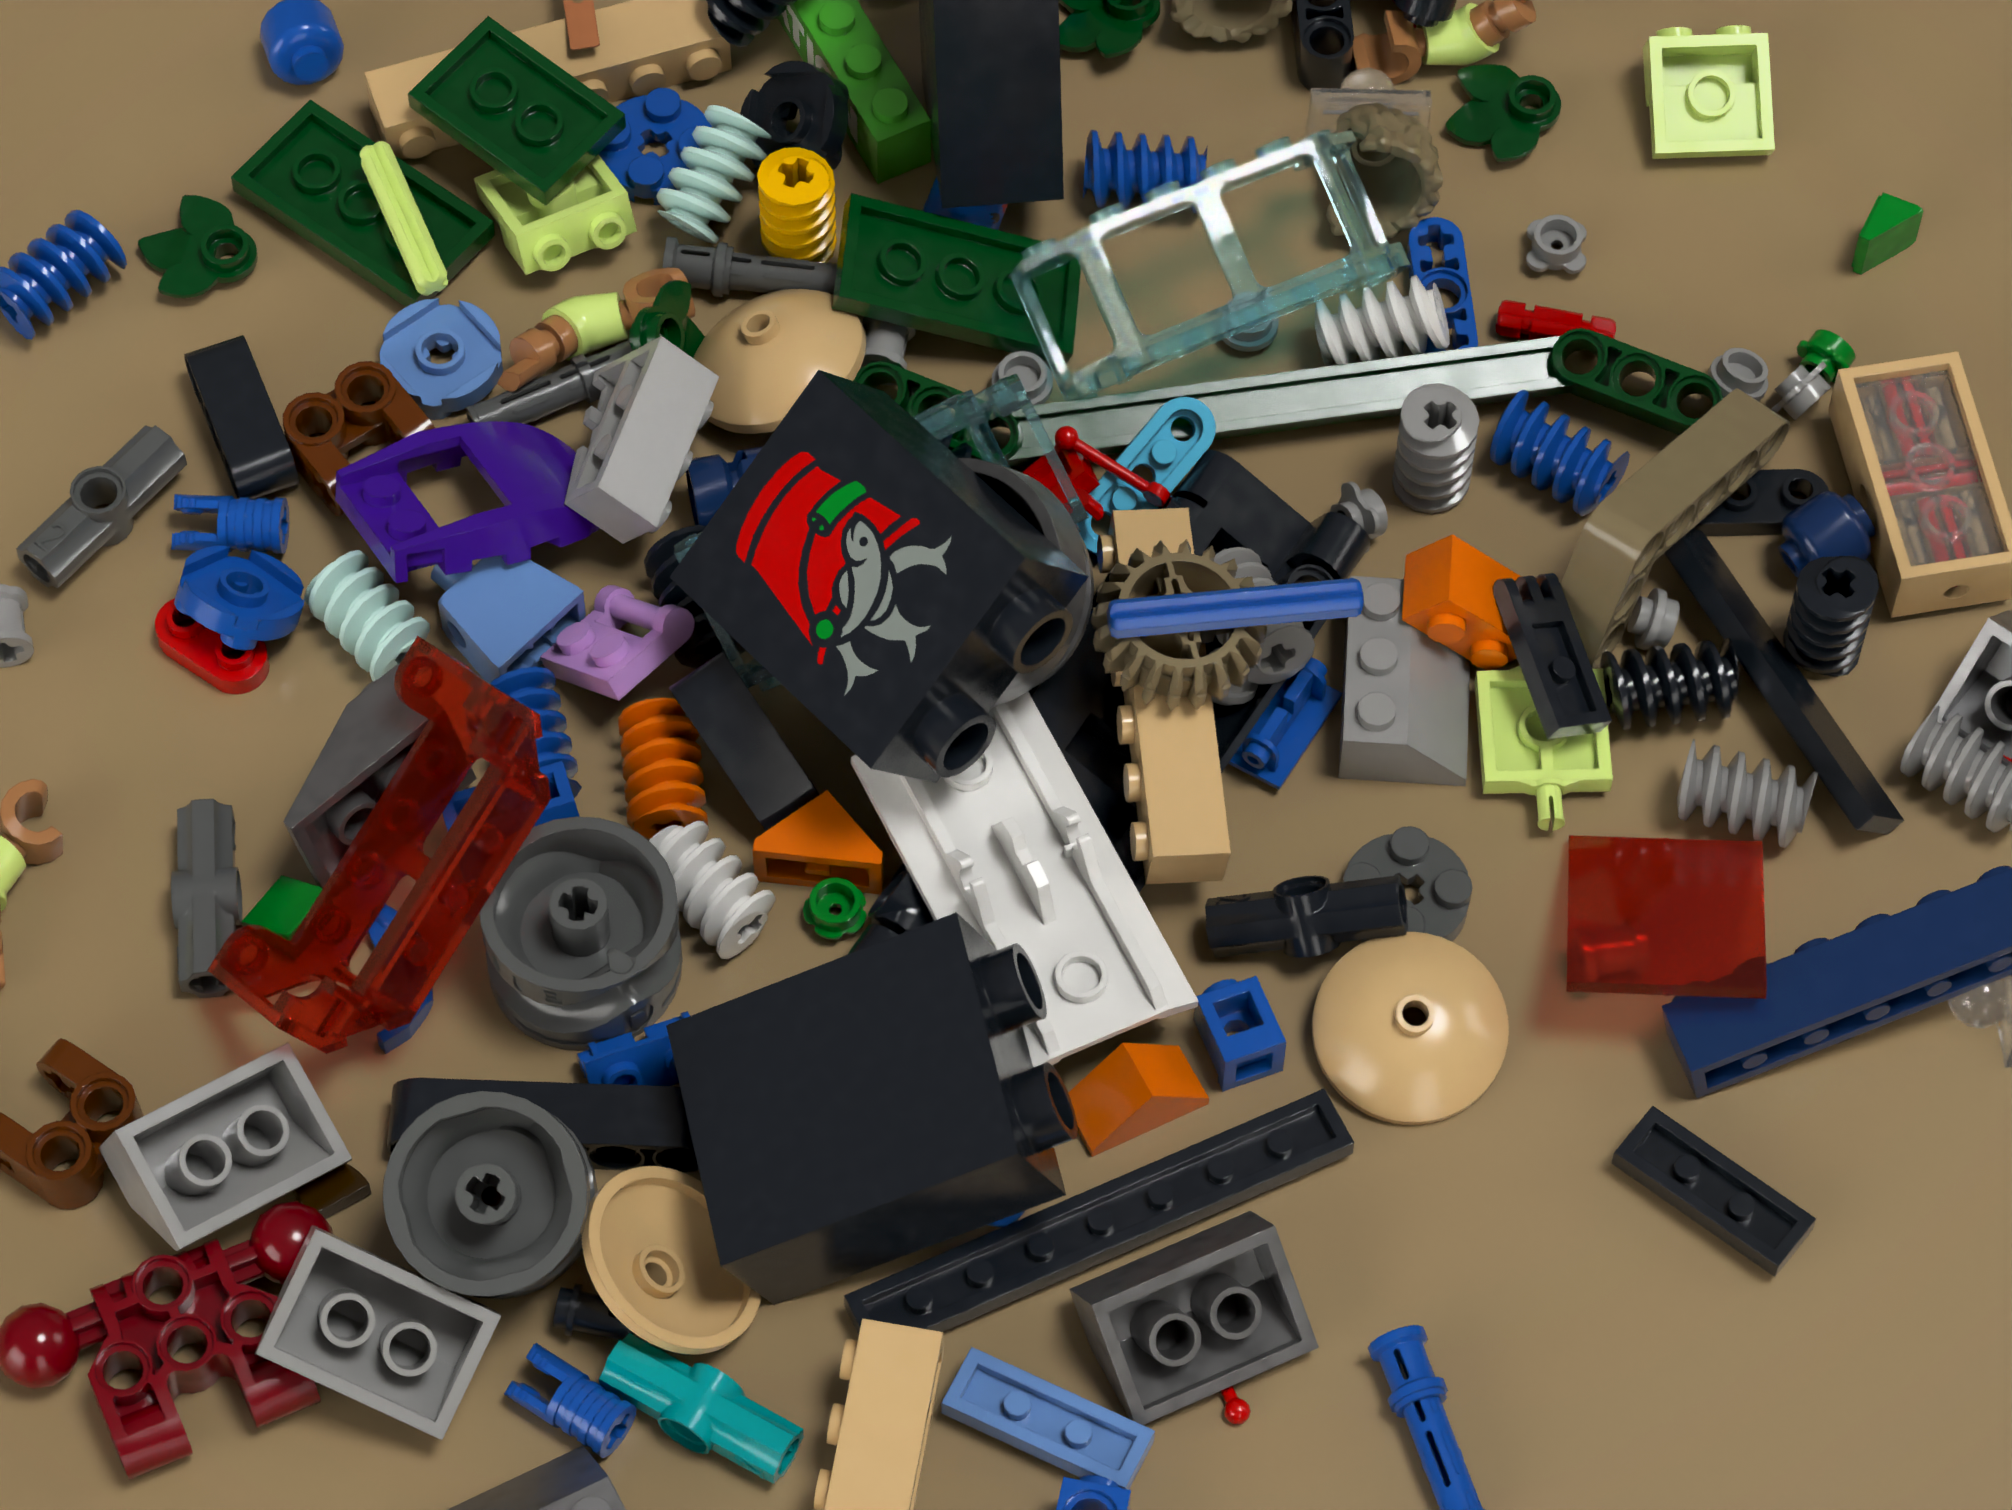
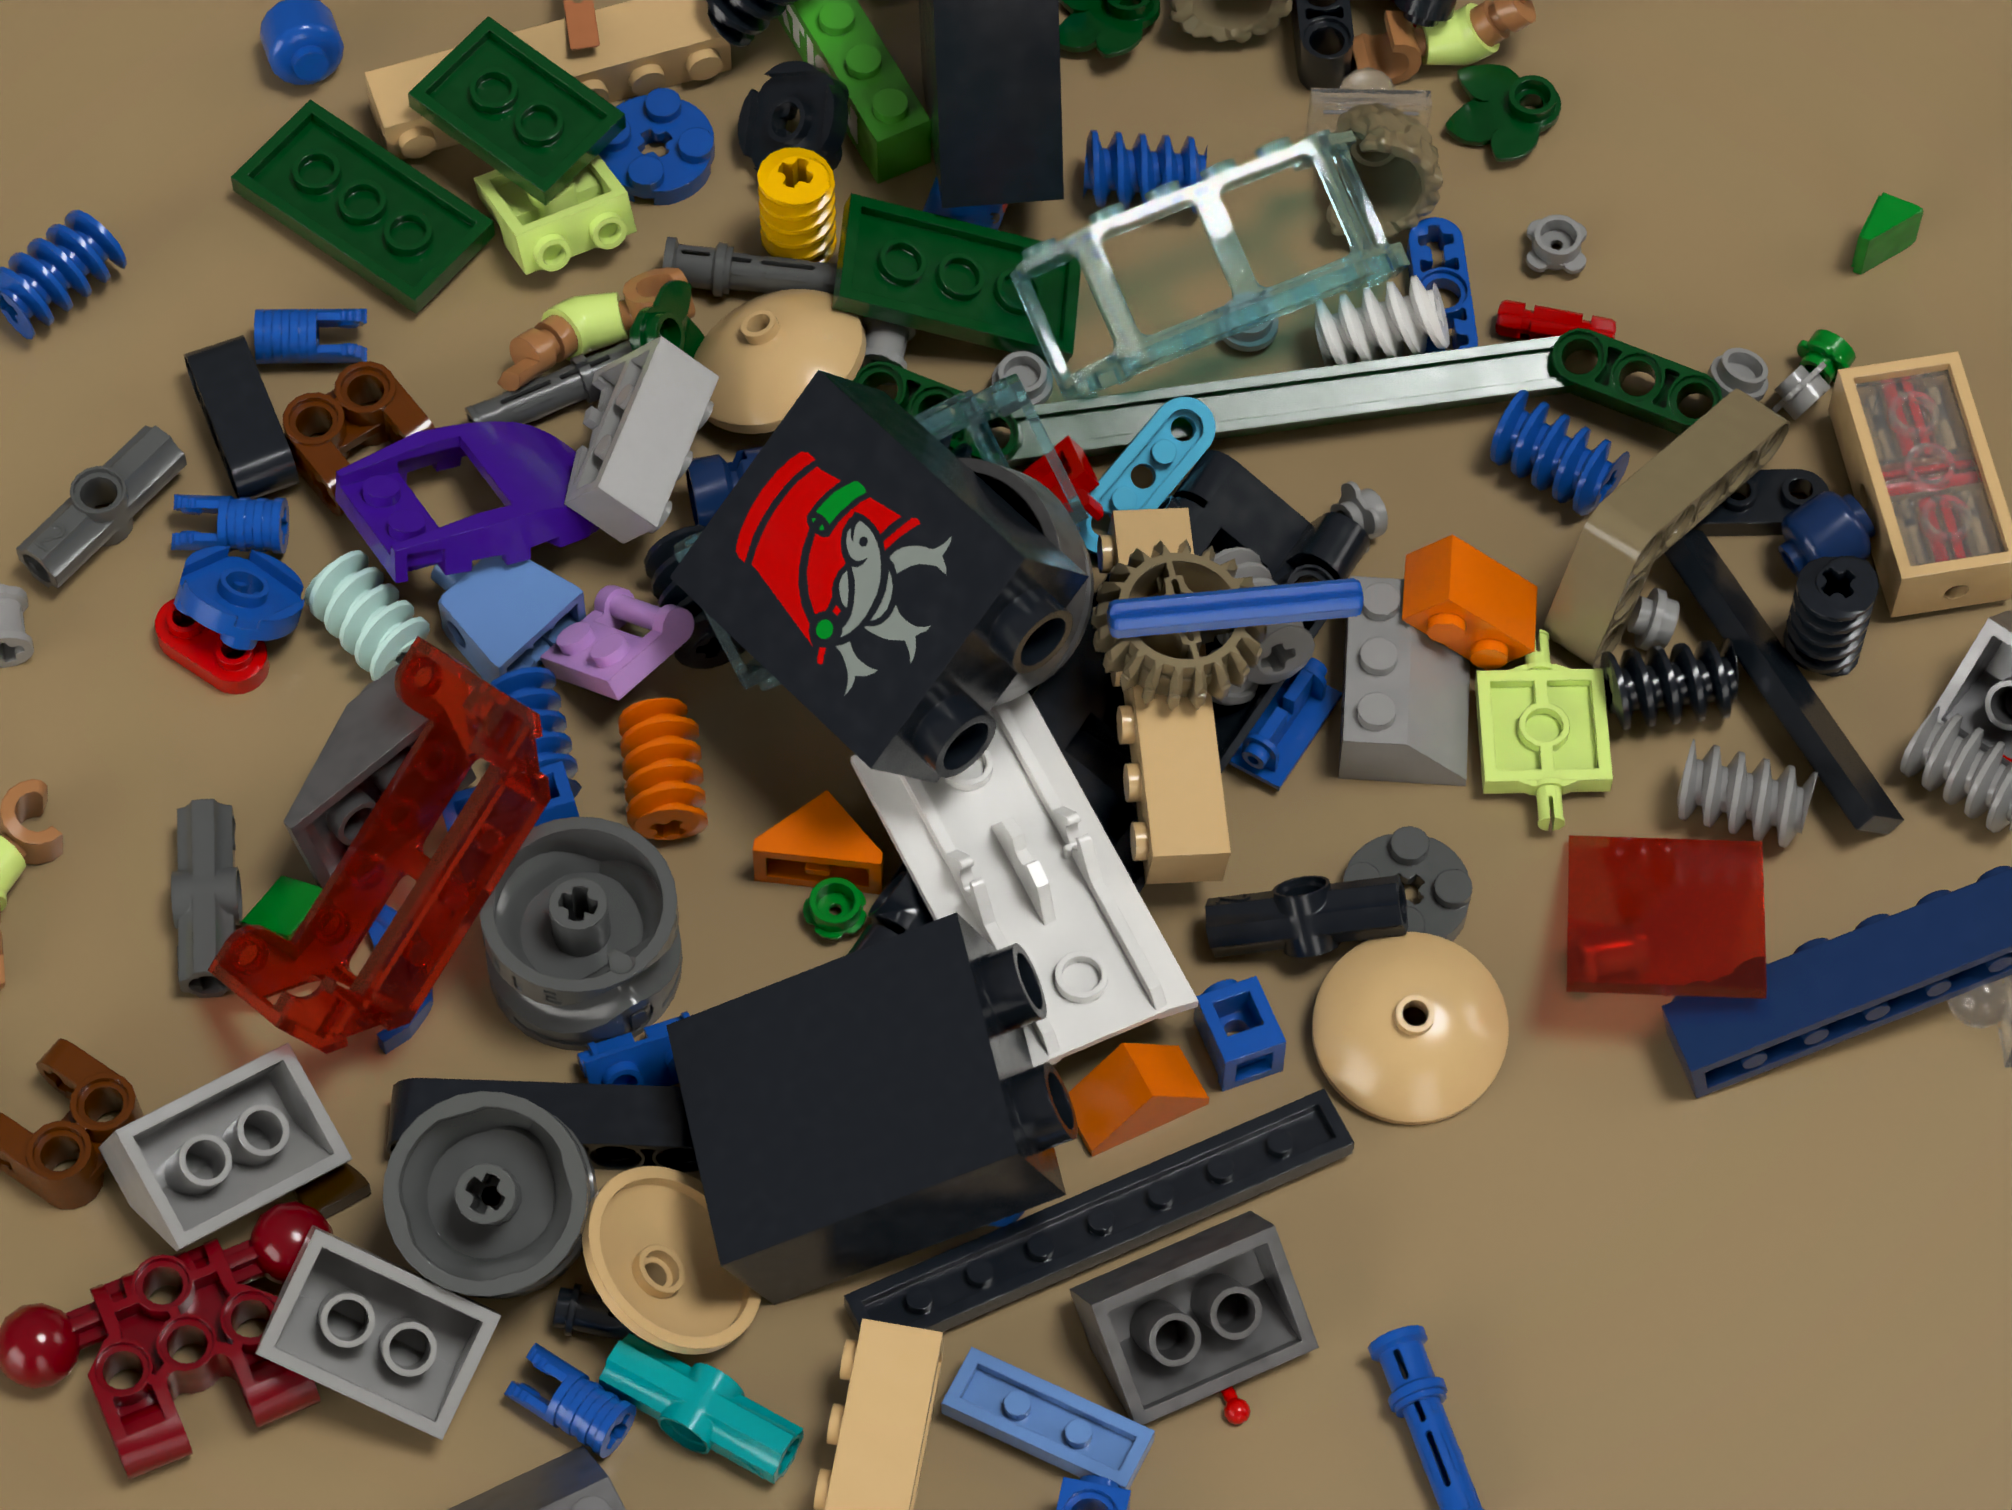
(193, 253): dark green plate -> none
(295, 336): none -> blue hinge
(403, 218): yellowish green axle -> none
(450, 385): medium blue plate -> none
(709, 888): white piece -> none
(711, 172): light aqua piece -> none
(744, 741): black beam -> none
(1068, 438): red hinge -> none
(1435, 448): light grey piece -> none
(1551, 655): black hinge -> none
(1709, 93): yellowish green plate -> none
(1713, 1191): black plate -> none

